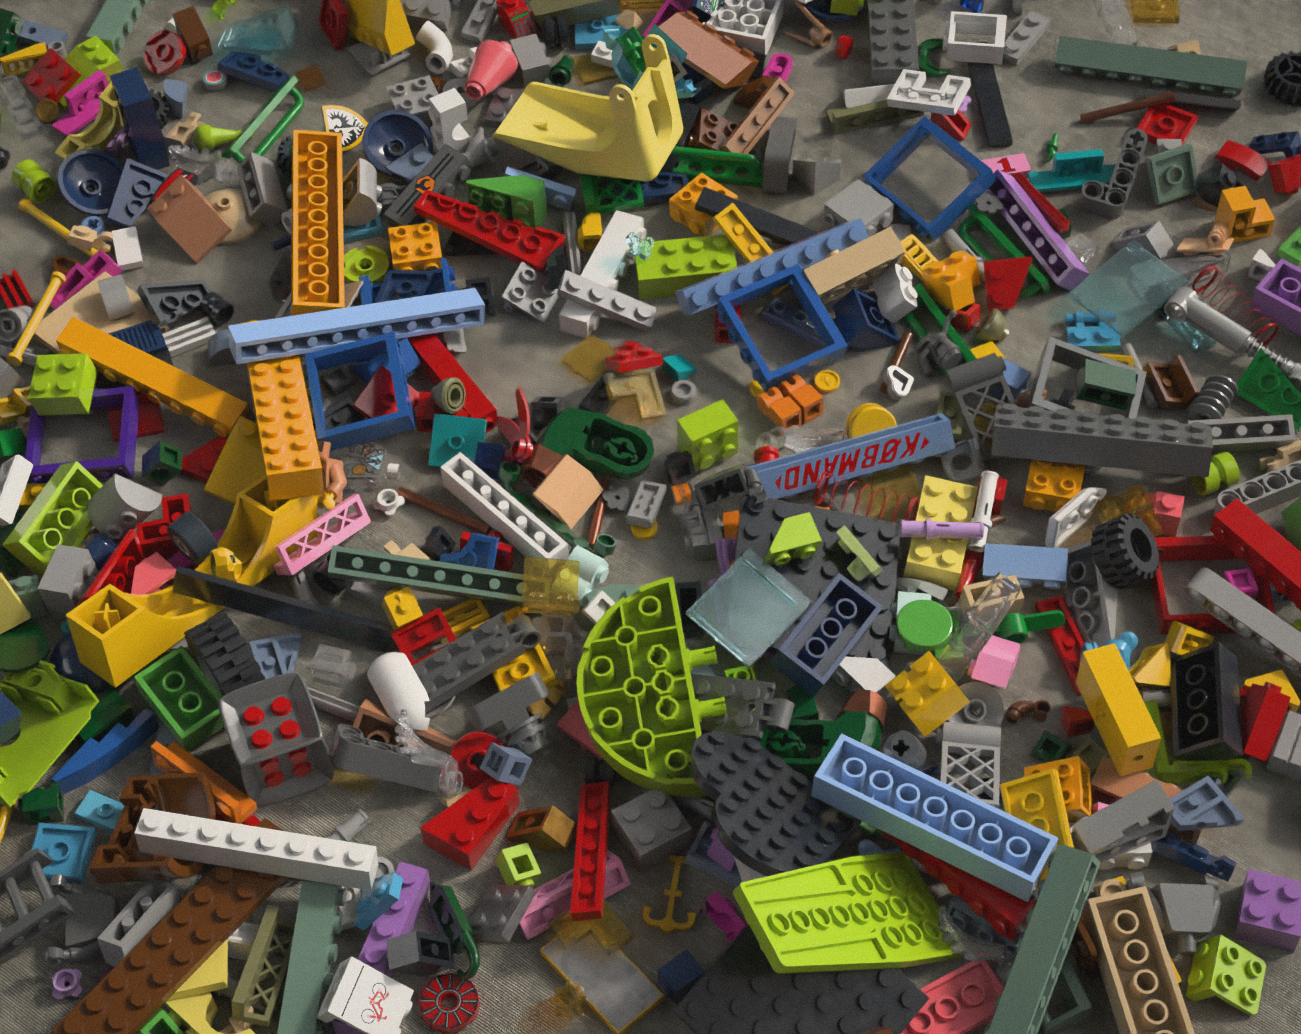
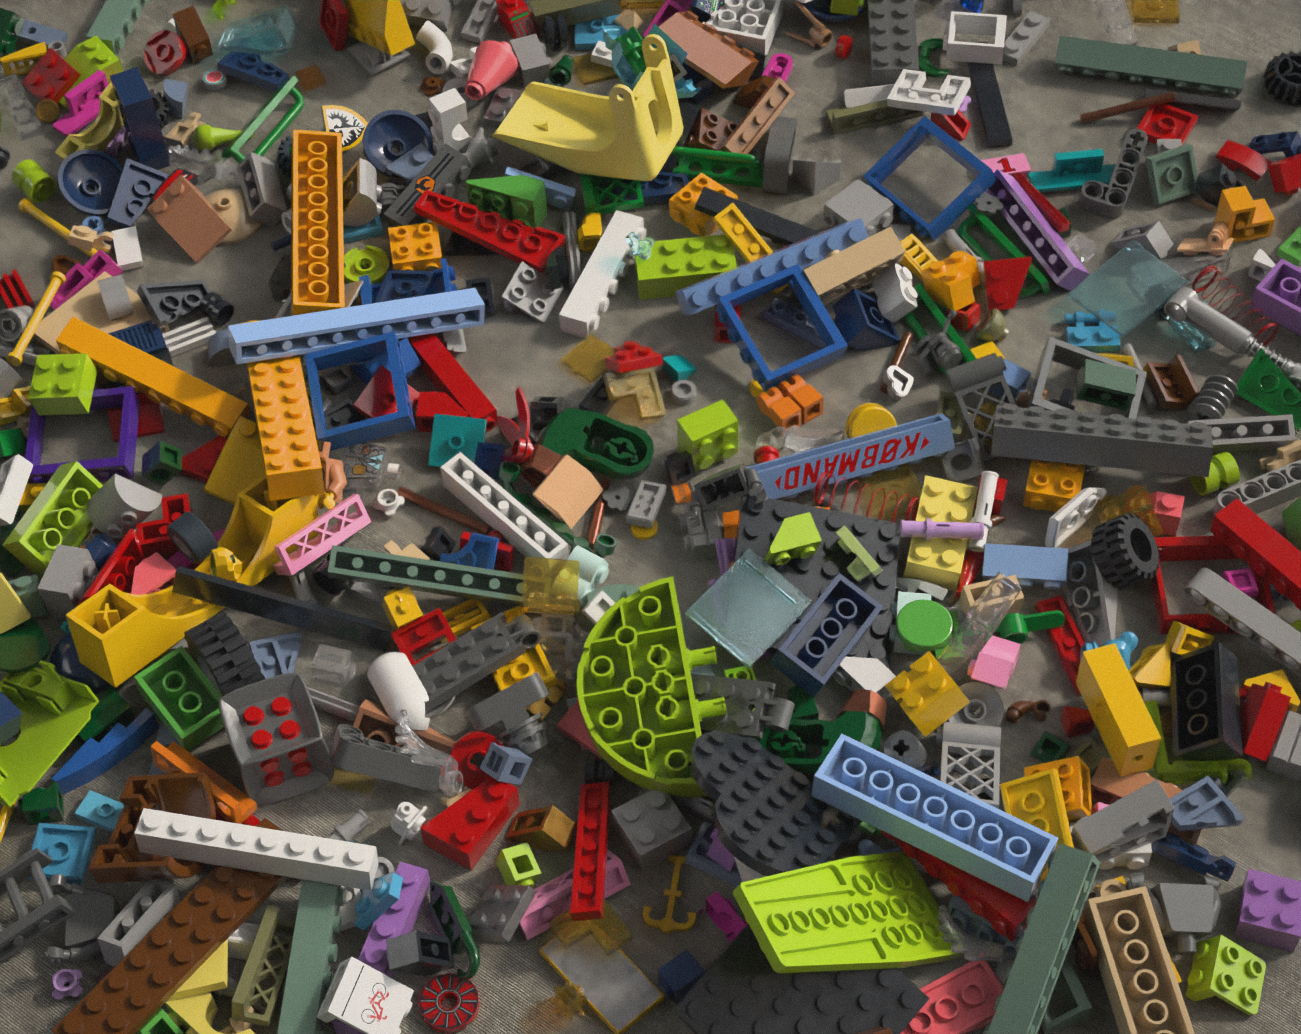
(407, 821): none -> white hinge
(412, 95): light grey hinge -> none
(449, 395): olive brick -> none
(606, 301): light grey plate -> none
(687, 595): black slope -> none
(827, 381): yellow piece -> none
(1052, 147): green hand -> none

